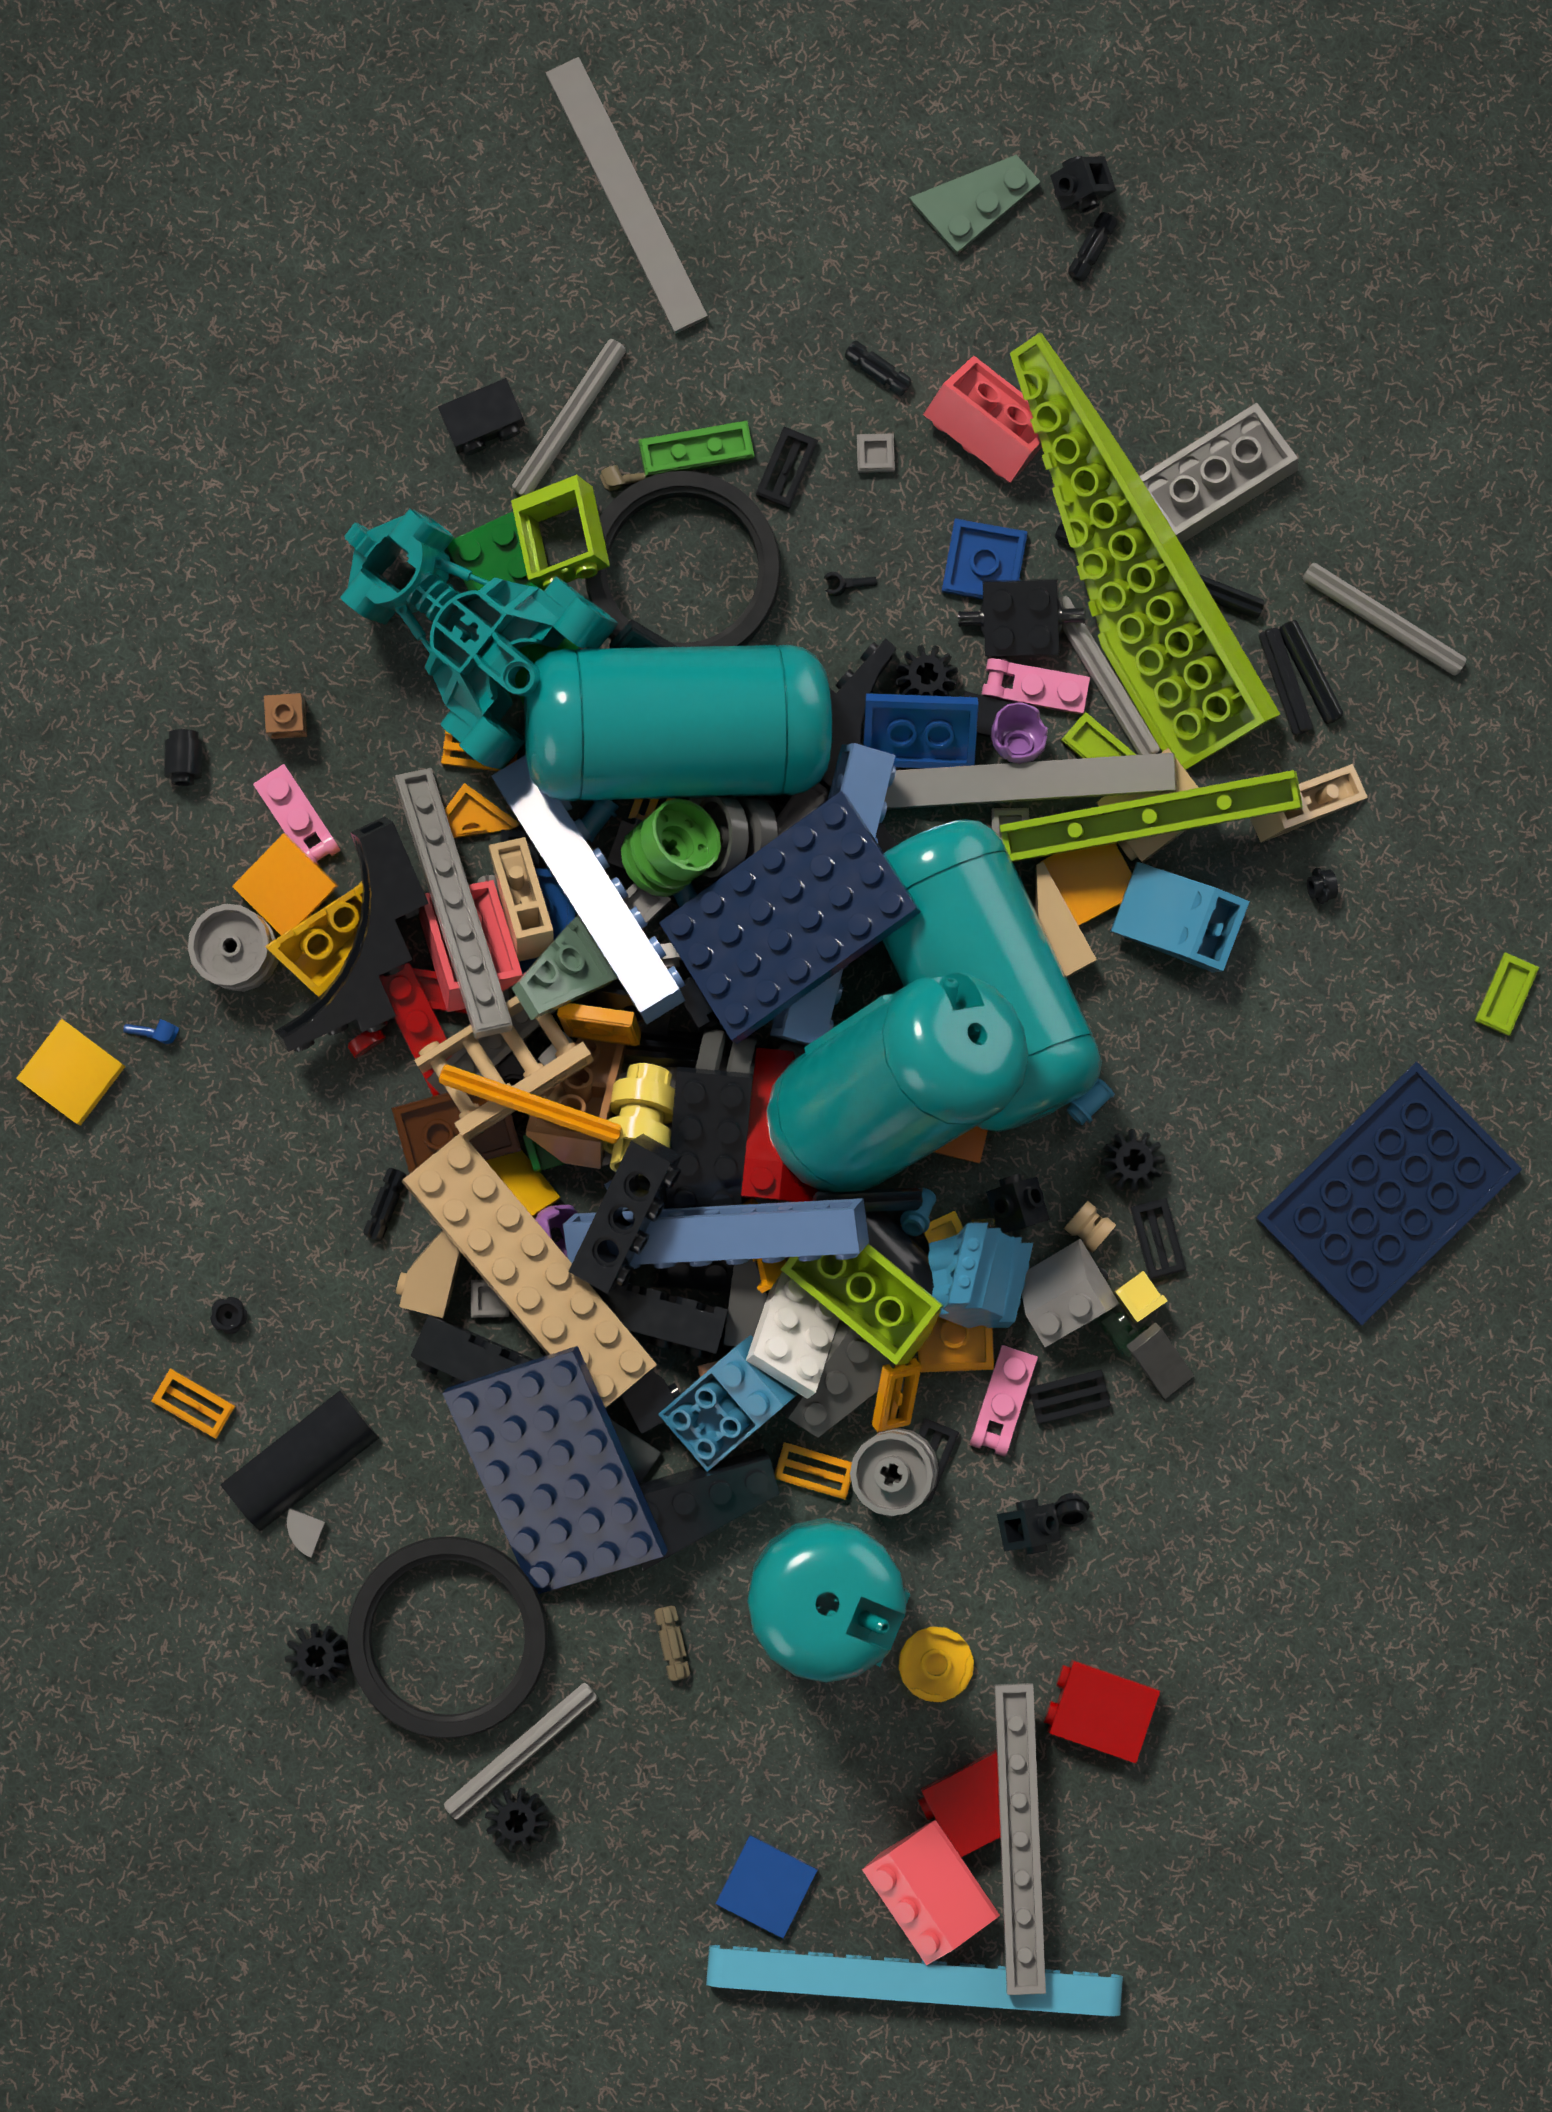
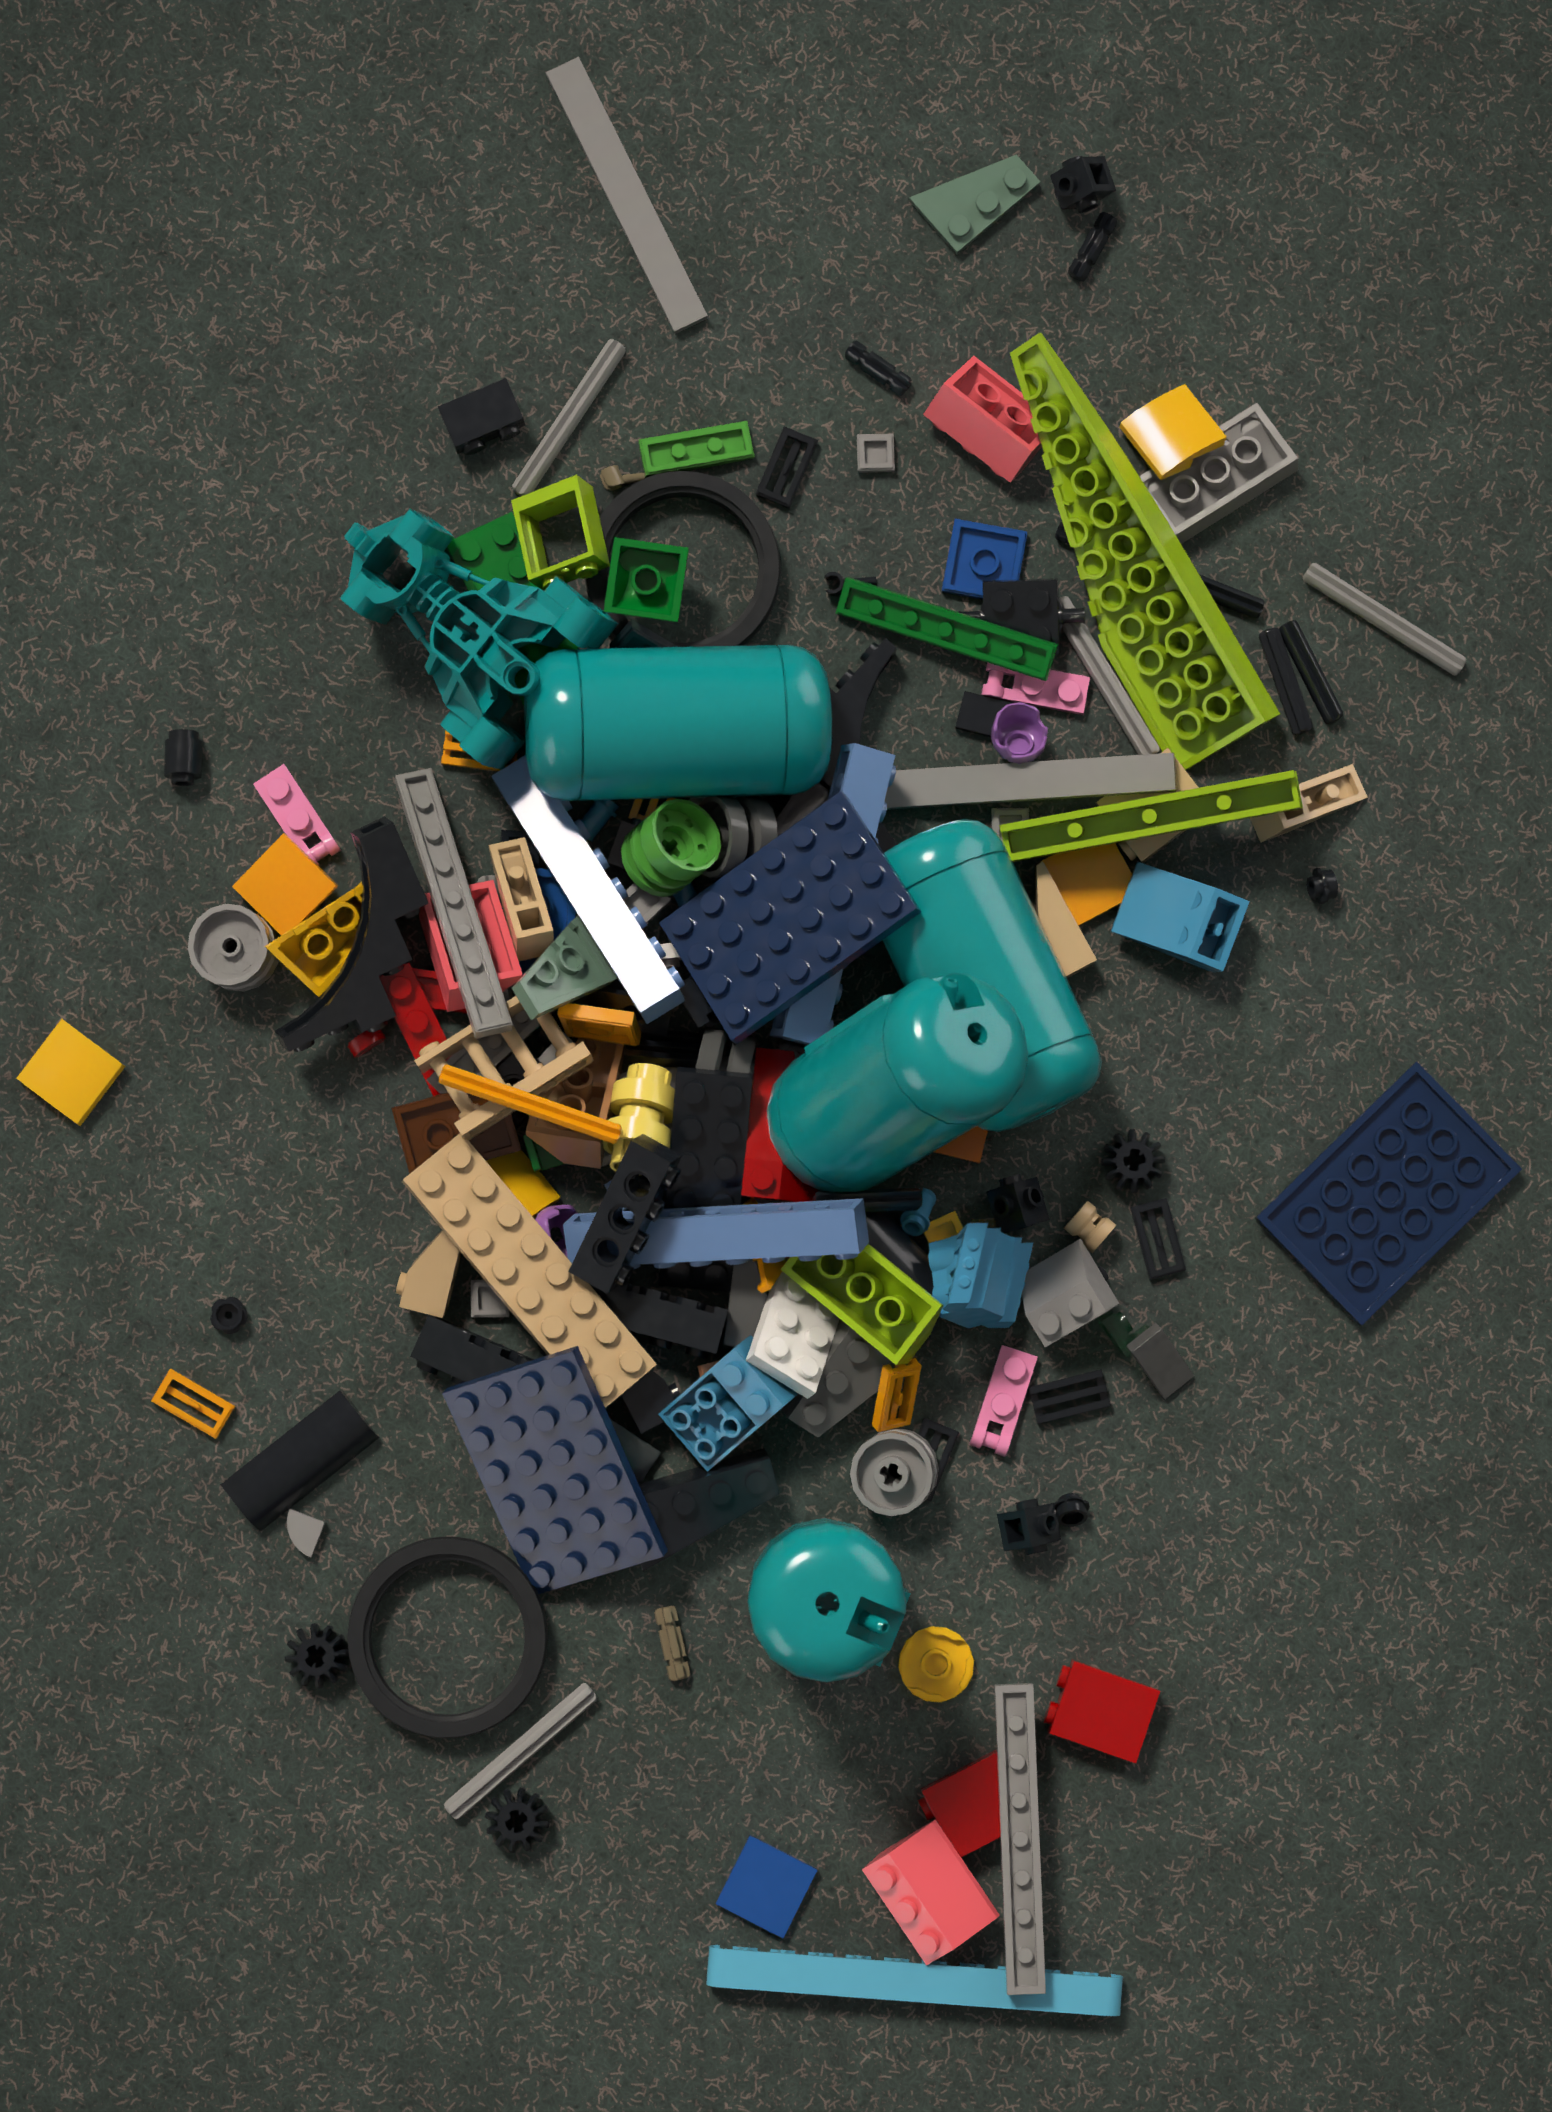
(164, 1032): blue hand -> none
(285, 716): medium nougat brick -> none
(384, 1204): black axle -> none
(475, 815): light orange tile -> none
(646, 579): none -> green slope
(783, 1461): light orange tile -> none
(922, 729): blue plate -> none
(931, 662): black gear -> none
(946, 628): none -> green tile
(957, 1348): light orange tile -> none
(1089, 1103): dark azure pin -> none
(1092, 740): lime tile -> none
(1139, 1297): light yellow panel -> none
(1172, 432): none -> yellow slope
(1506, 994): lime tile -> none

